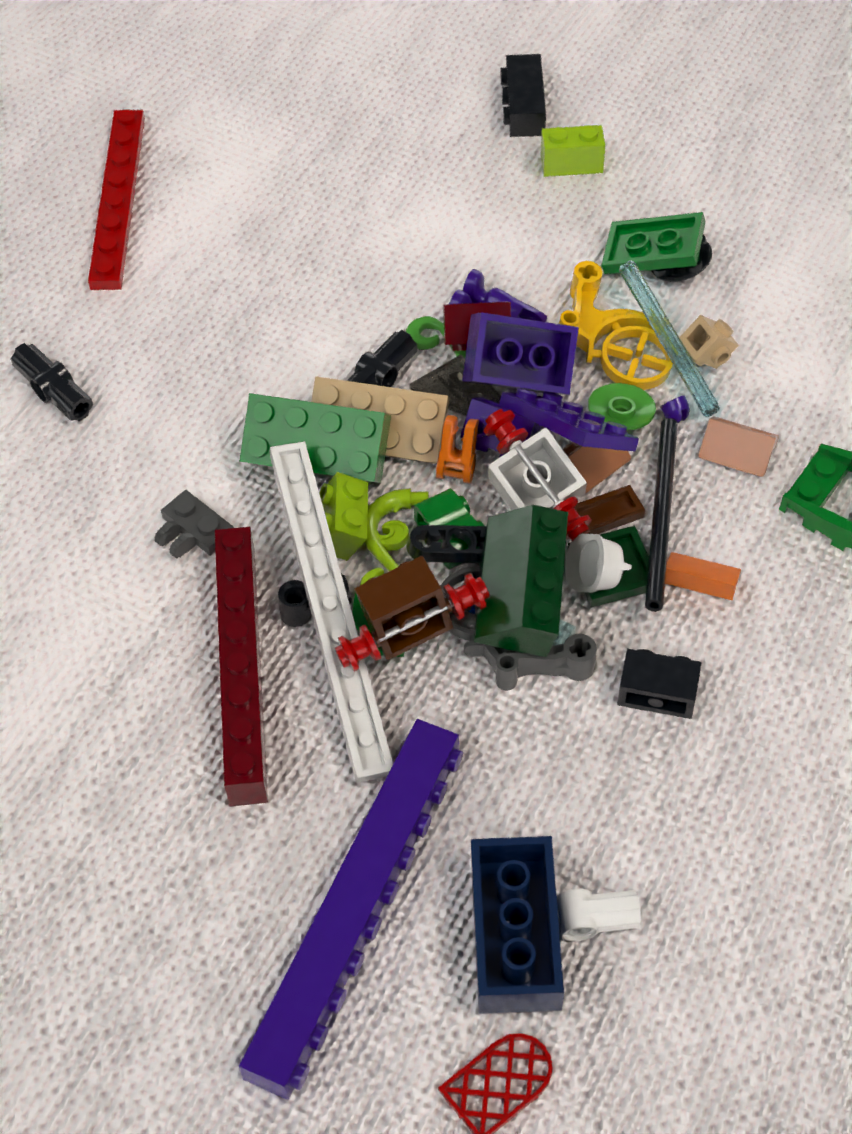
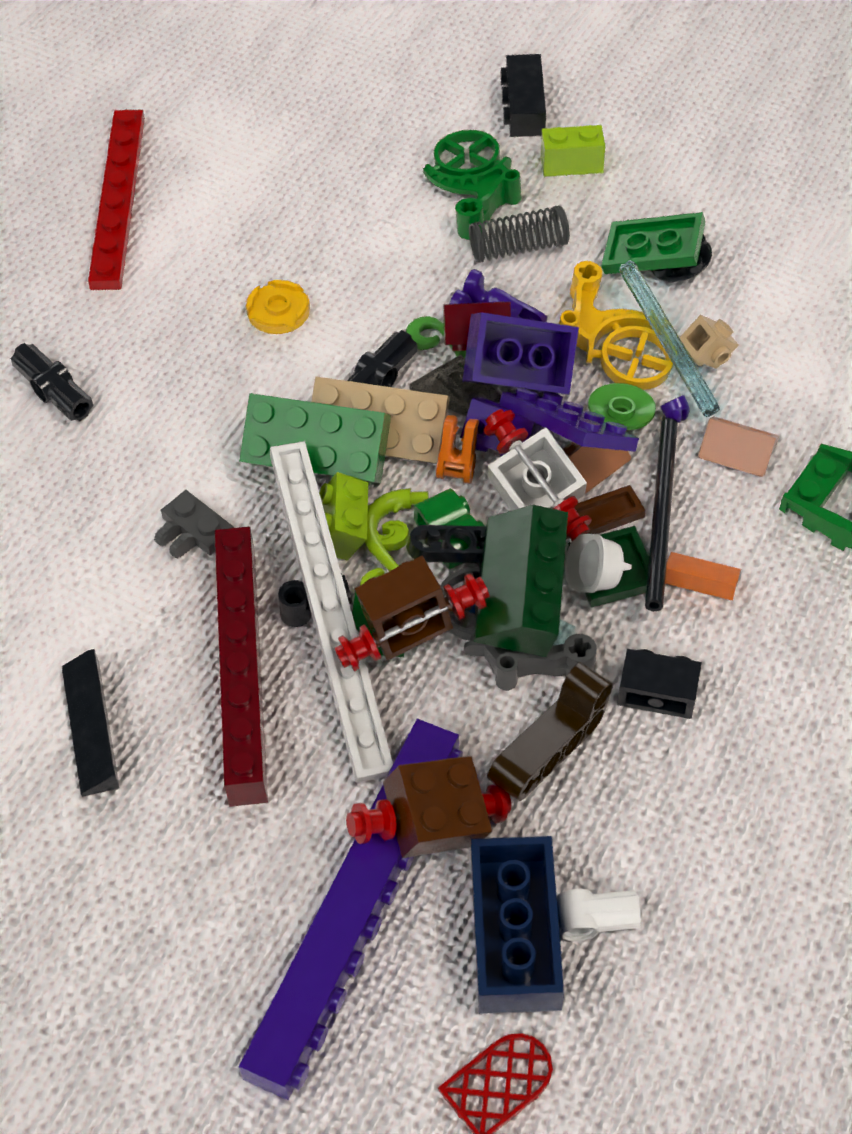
(90, 725): none -> black slope
(278, 307): none -> yellow tile
(431, 808): none -> reddish brown brick
(478, 241): none -> dark grey piece
(489, 181): none -> green piece
(553, 734): none -> dark brown beam

